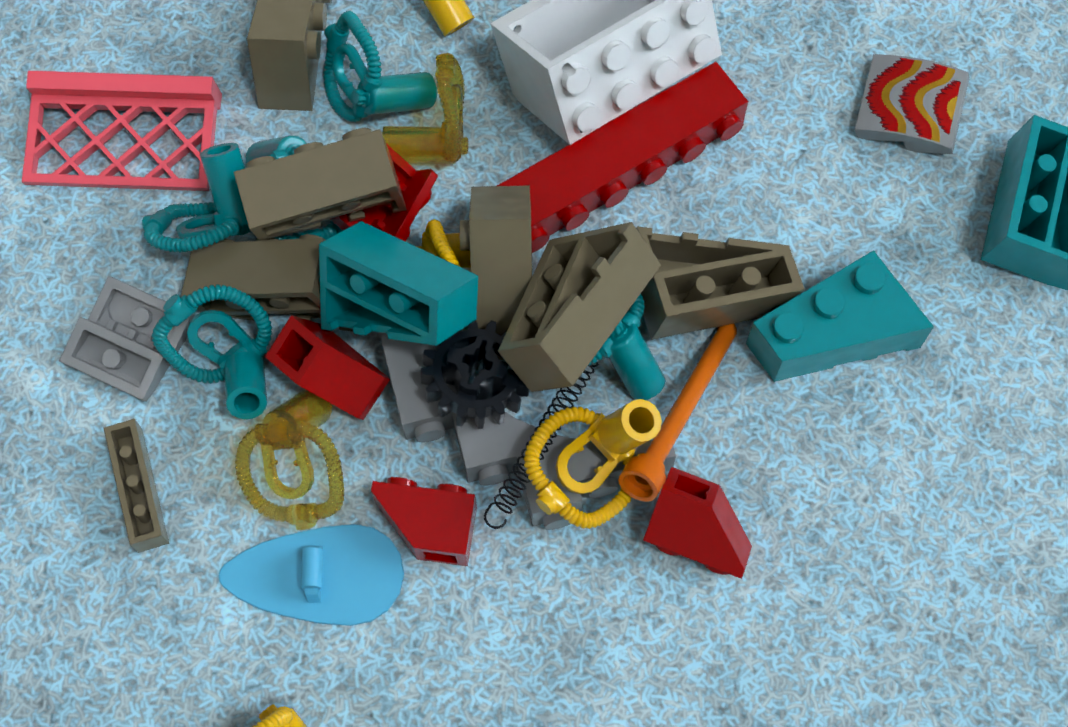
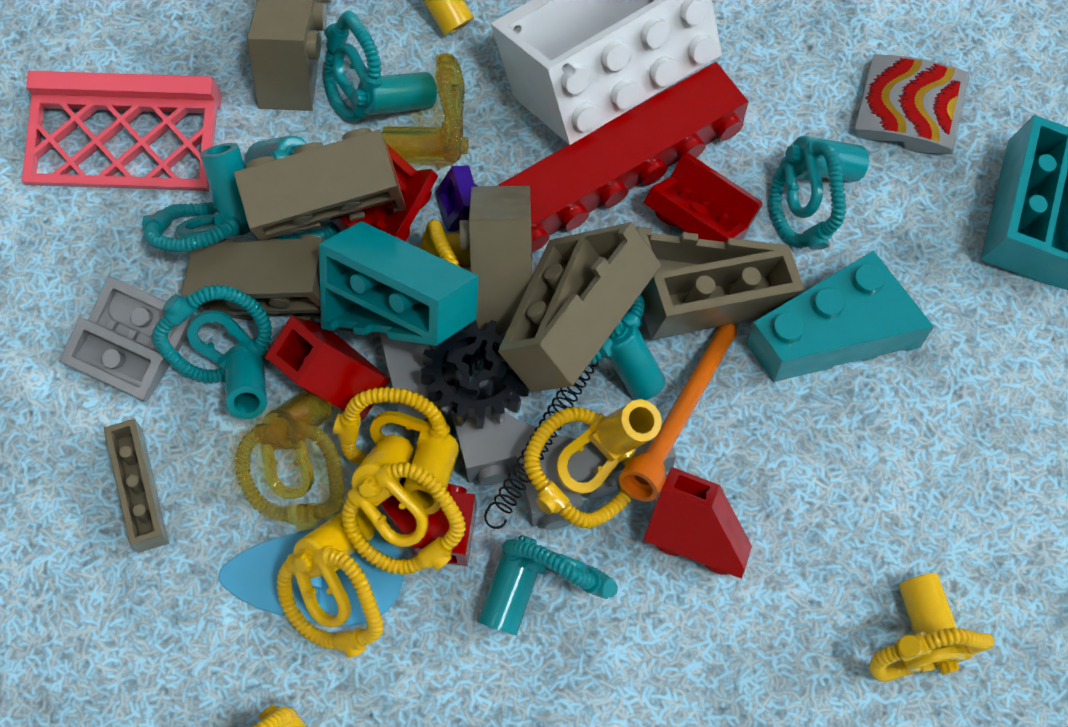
(320, 555): none -> yellow piece
(379, 479): none -> yellow piece
(435, 446): none -> yellow piece
(455, 196): none -> dark purple plate
(517, 574): none -> teal piece
(703, 202): none -> red bracket
(810, 160): none -> teal piece
(935, 635): none -> yellow piece

